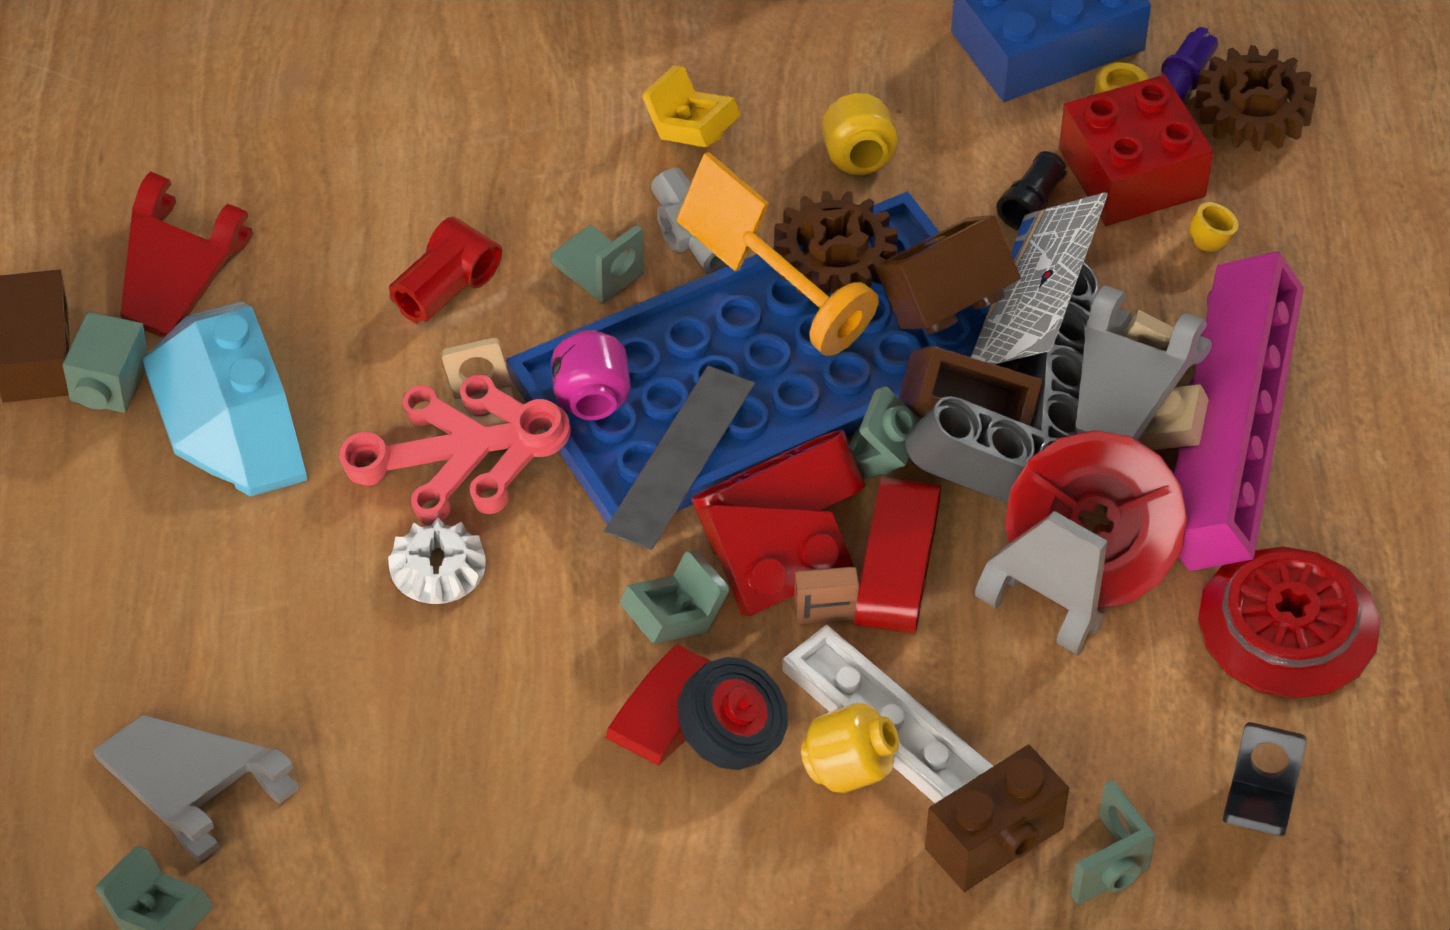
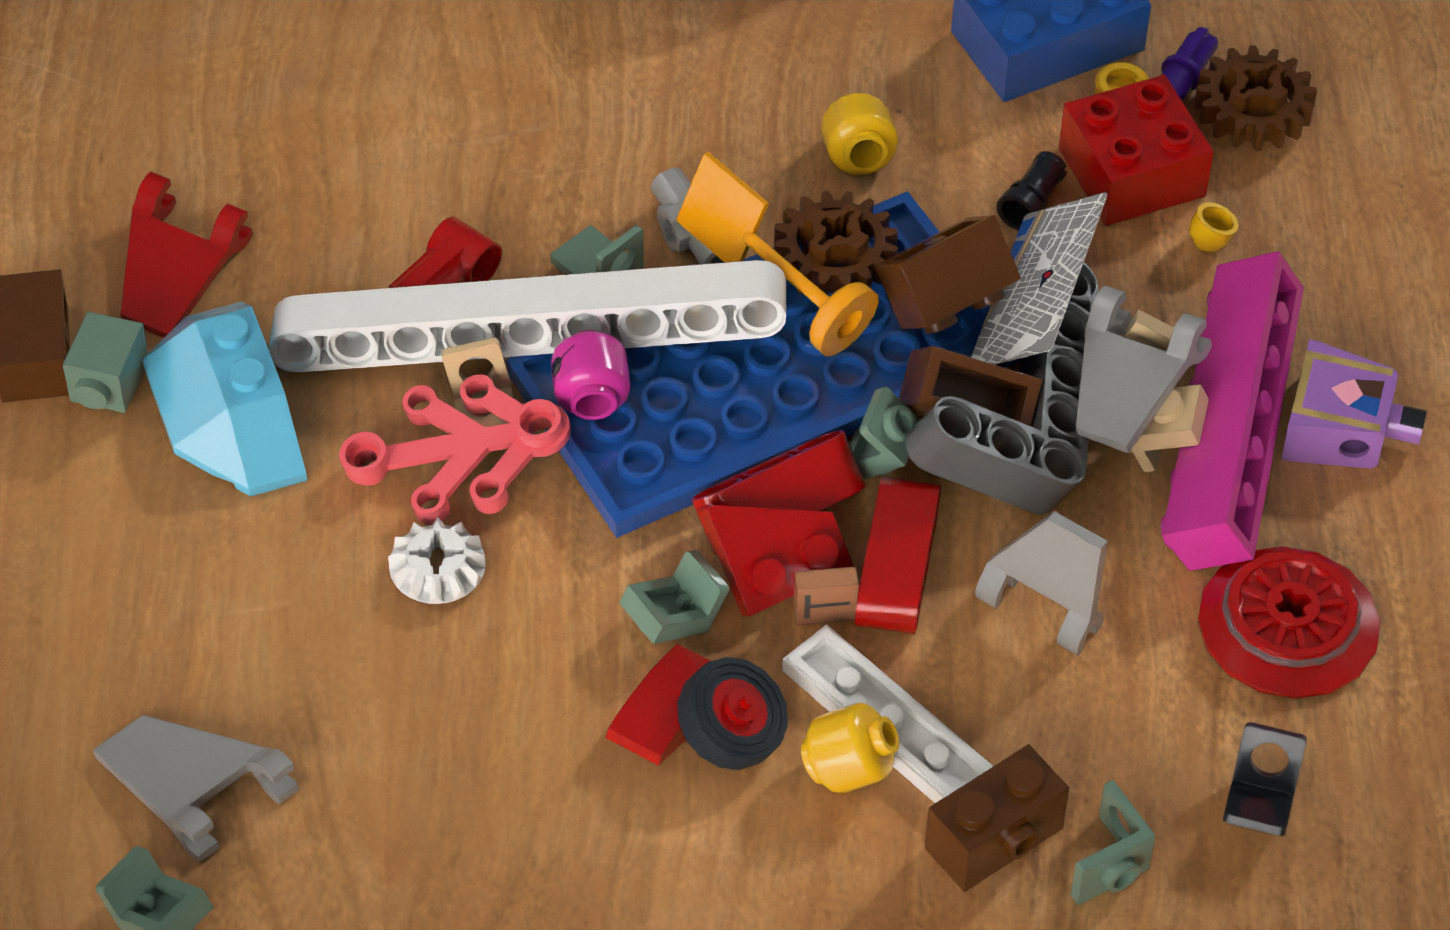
(528, 314): none -> white beam
(679, 458): flat silver sticker -> none
(688, 115): yellow bracket -> none
(1137, 497): red piece -> none
(1346, 410): none -> medium lavender torso

